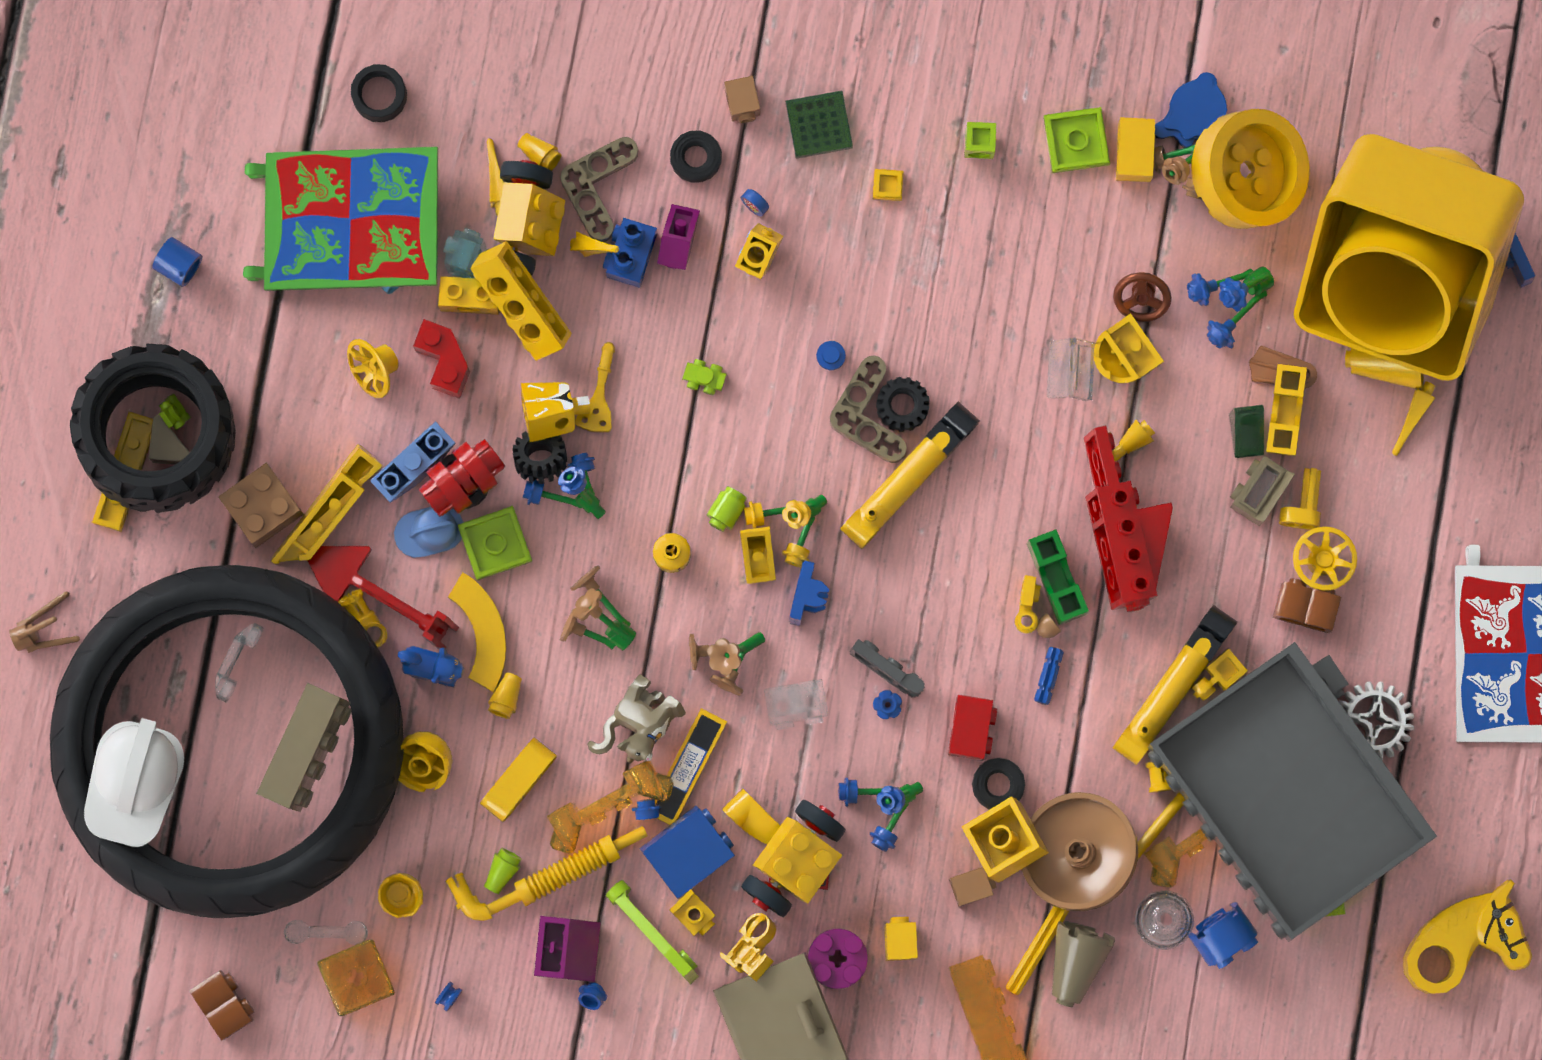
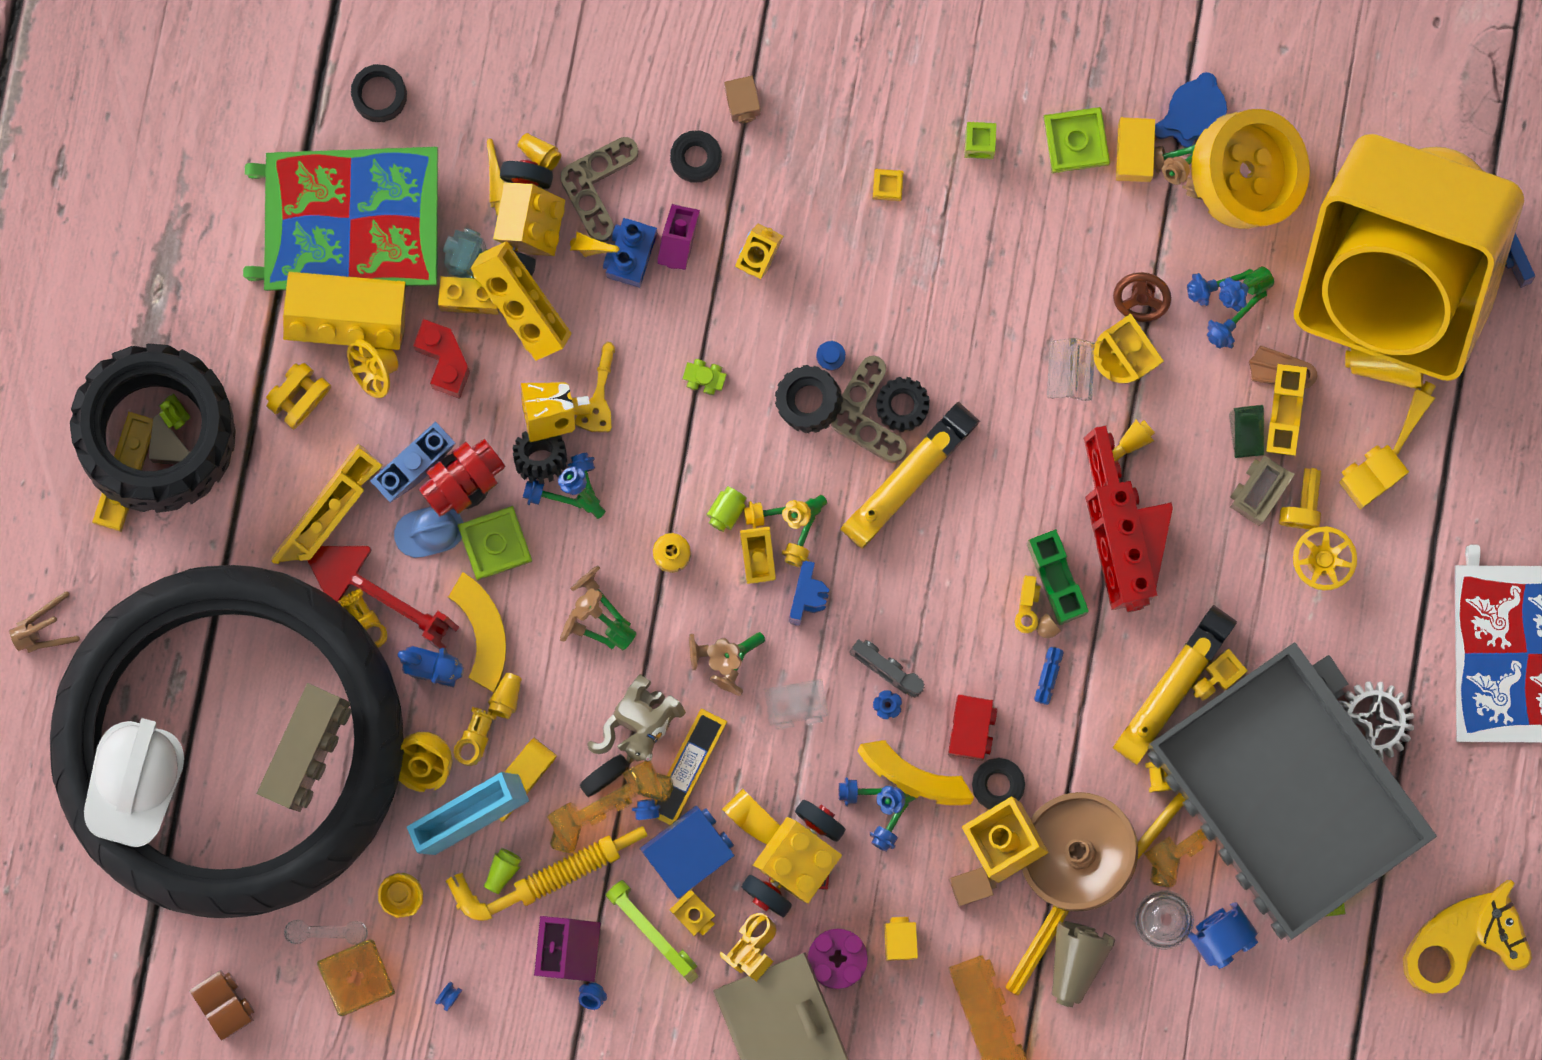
(177, 262): blue piece -> none
(223, 684): clear bar -> none
(261, 505): medium nougat brick -> none
(280, 397): none -> yellow brick
(344, 310): none -> yellow slope
(468, 813): none -> medium azure brick
(476, 735): none -> yellow connector
(604, 775): none -> black tyre
(755, 202): blue tile -> none
(793, 383): none -> black tyre
(818, 124): clear green tile -> none
(914, 781): none -> yellow tile
(1307, 606): dark orange brick -> none
(1373, 476): none -> yellow brick

